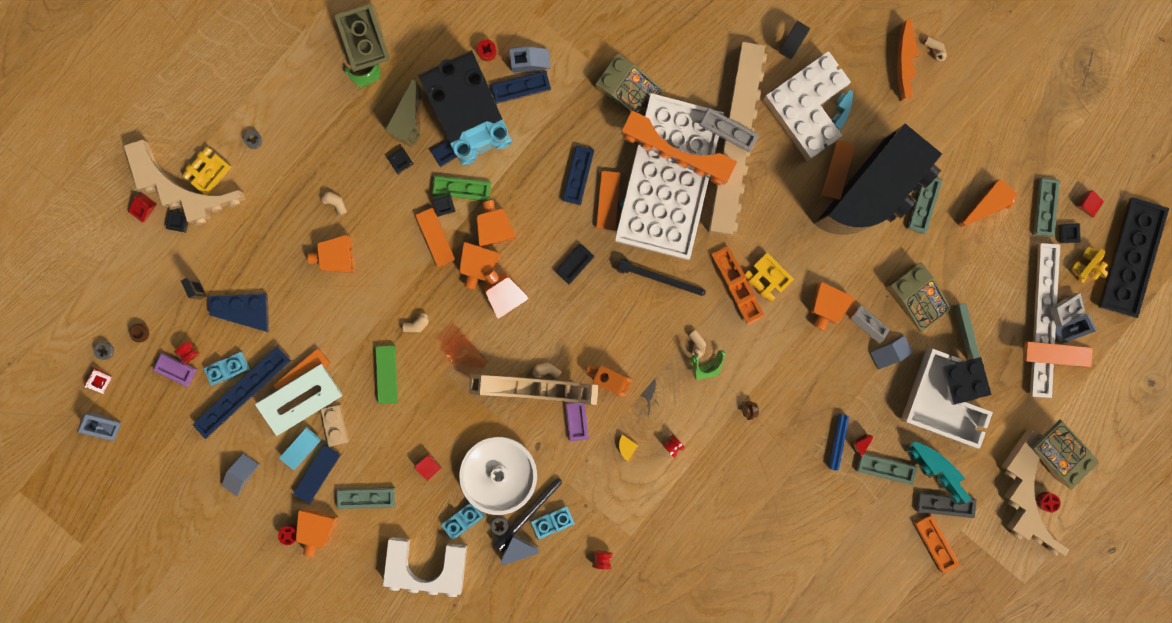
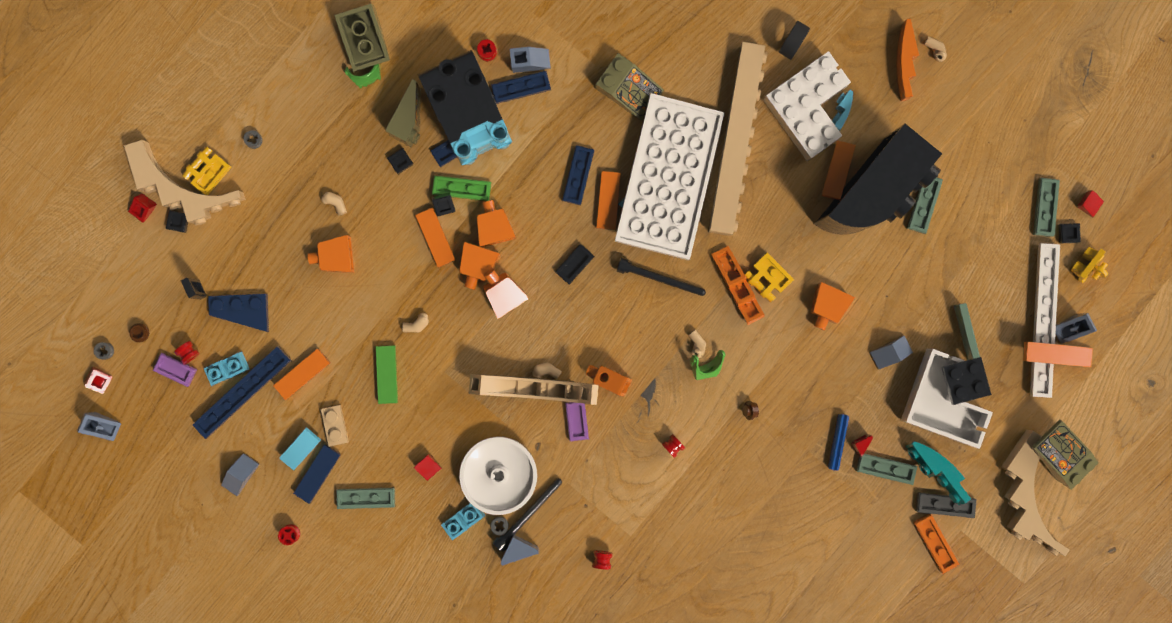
(282, 422): light aqua piece -> none
(314, 530): orange torso -> none
(399, 574): white arch -> none
(464, 351): clear orange arch -> none
(552, 522): medium azure slope -> none
(627, 447): yellow tile -> none
(716, 166): orange arch -> none
(728, 130): light grey tile -> none
(870, 324): light grey plate -> none
(919, 296): olive slope -> none
(994, 199): orange slope -> none
(1051, 505): red wheel -> none
(1067, 309): light grey plate -> none
(1133, 257): black plate -> none

